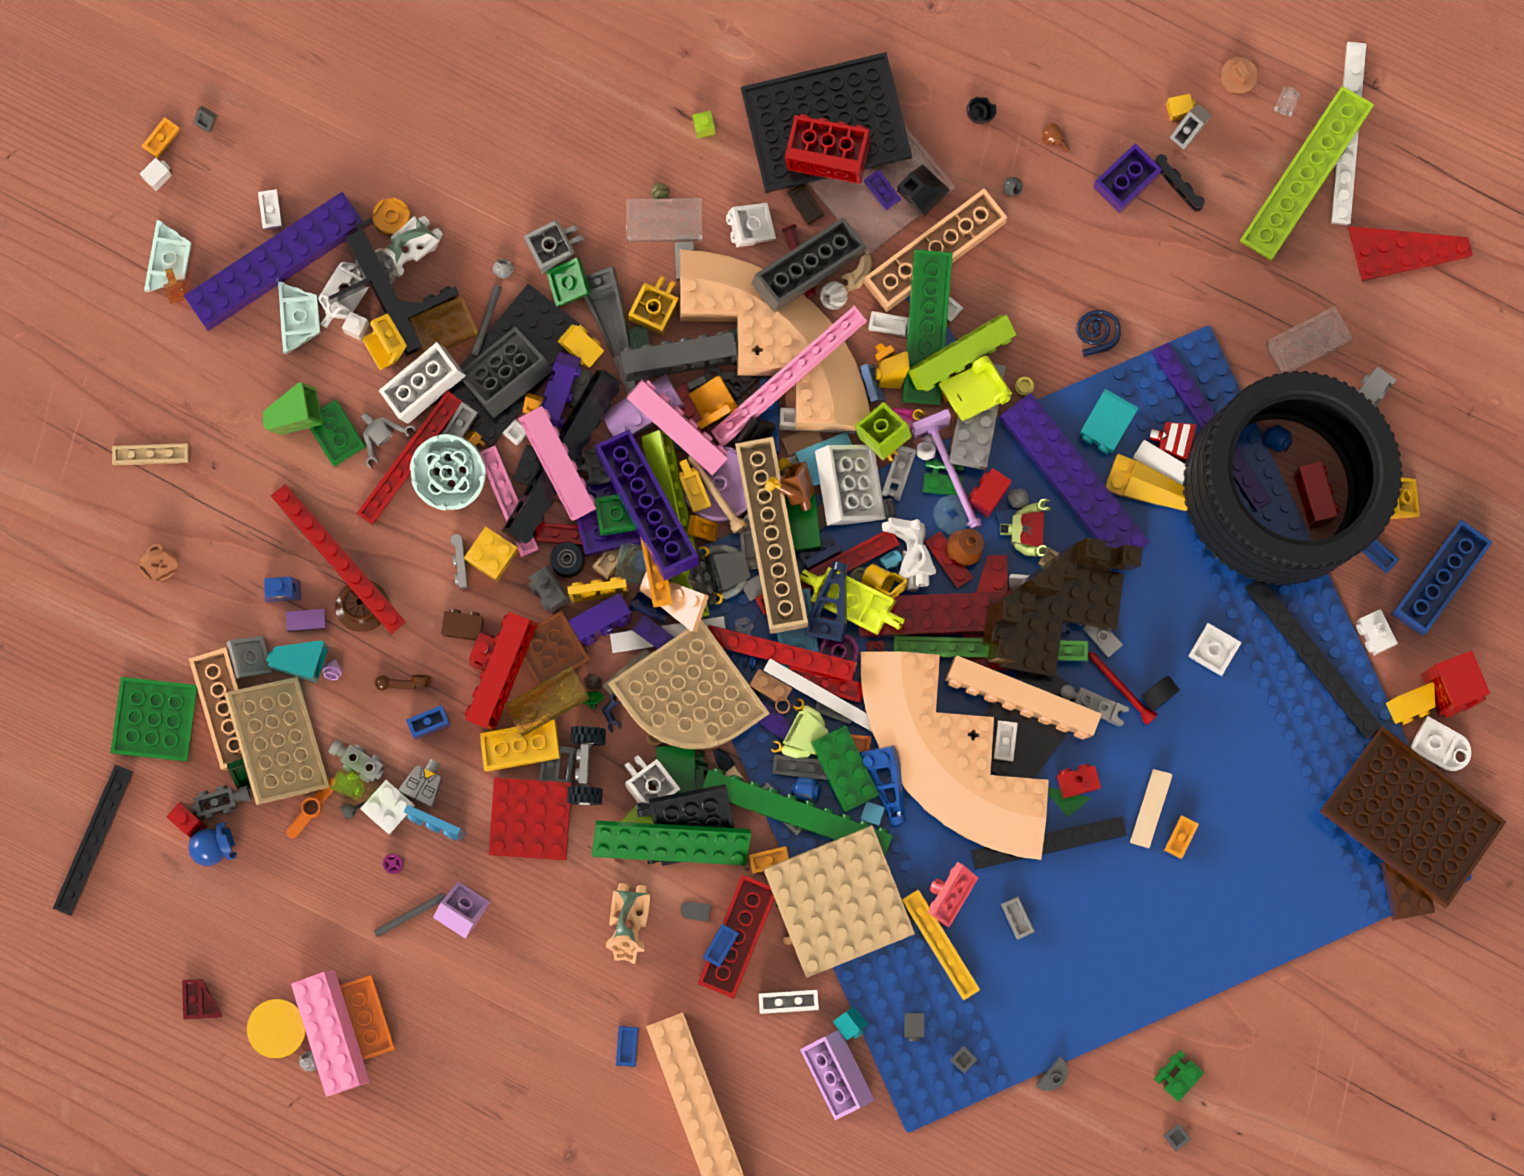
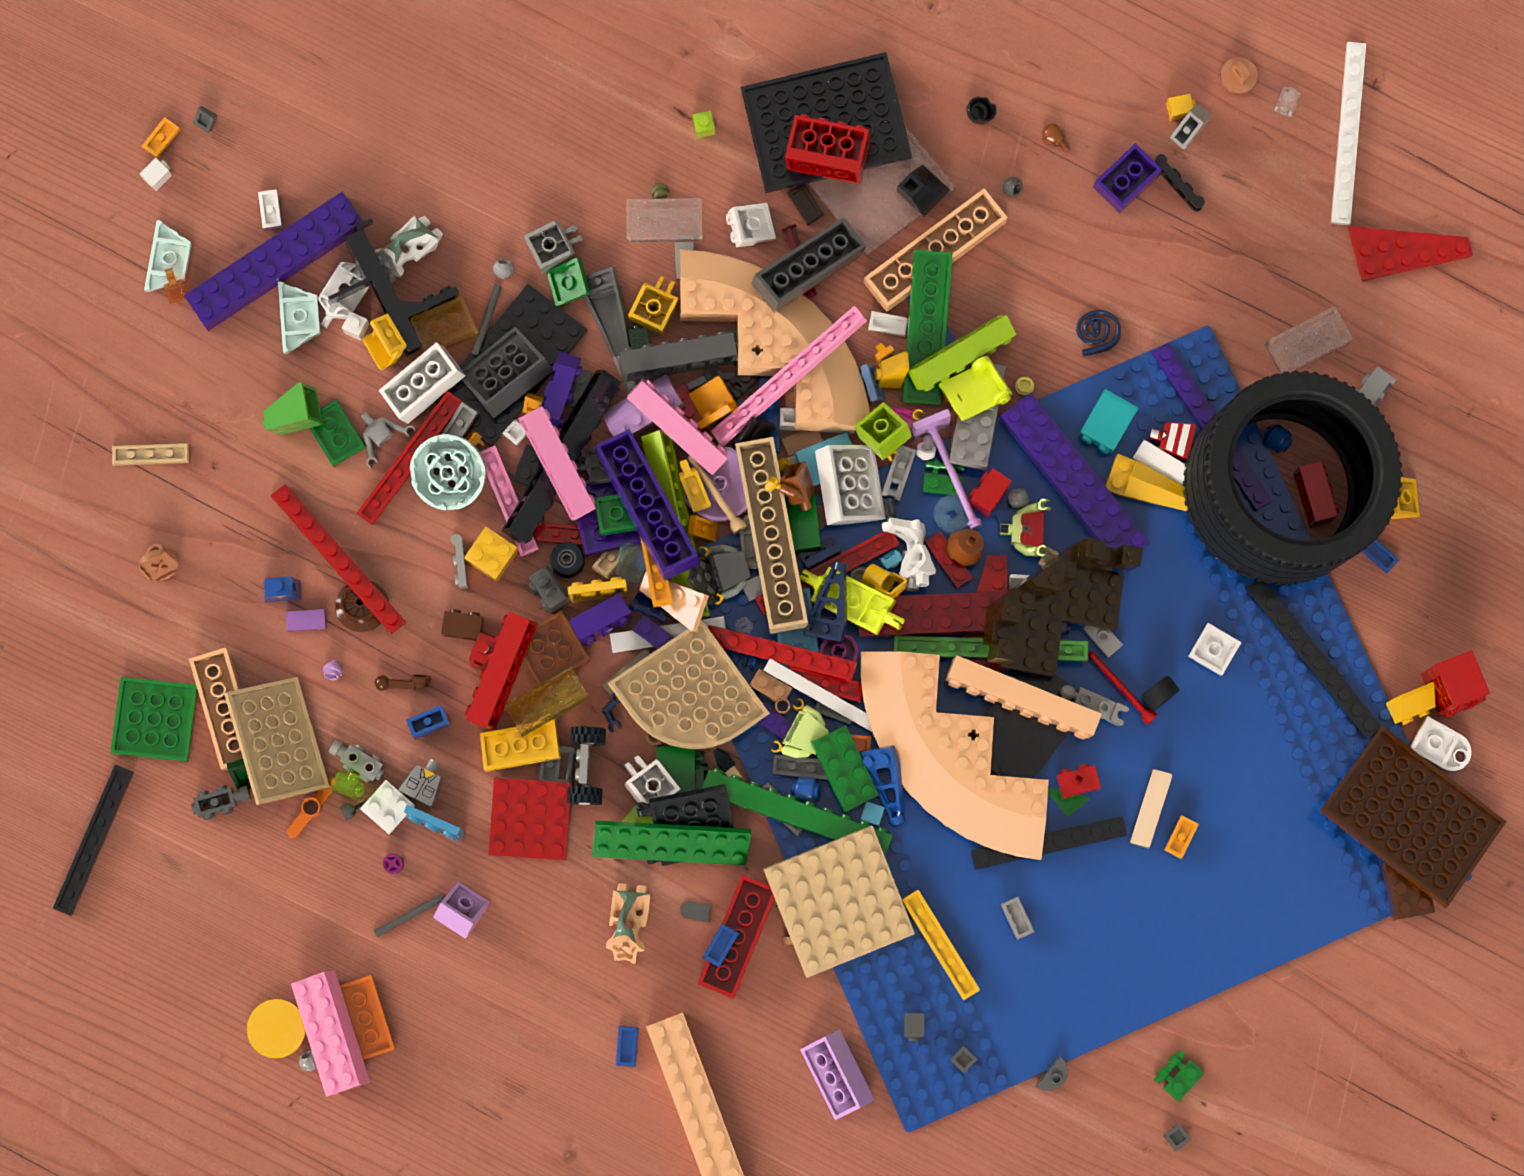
(185, 820): red torso -> none
(198, 1001): dark red wing -> none
(210, 846): blue tile -> none
(248, 657): light grey plate -> none
(299, 659): teal slope -> none
(390, 215): light orange tile -> none
(581, 345): yellow brick -> none
(593, 682): clear smoke plate -> none
(595, 698): green plant -> none
(767, 858): light orange plate -> none
(788, 1001): white brick -> none
(833, 295): white piece -> none
(850, 1023): teal brick -> none
(856, 278): tan piece -> none
(872, 645): red plate -> none
(882, 190): dark purple plate -> none
(951, 894): coral plate -> none
(953, 309): white tile -> none
(1005, 741): white plate -> none
(1306, 173): lime plate -> none
(1376, 632): white brick -> none
(1441, 578): blue brick -> none

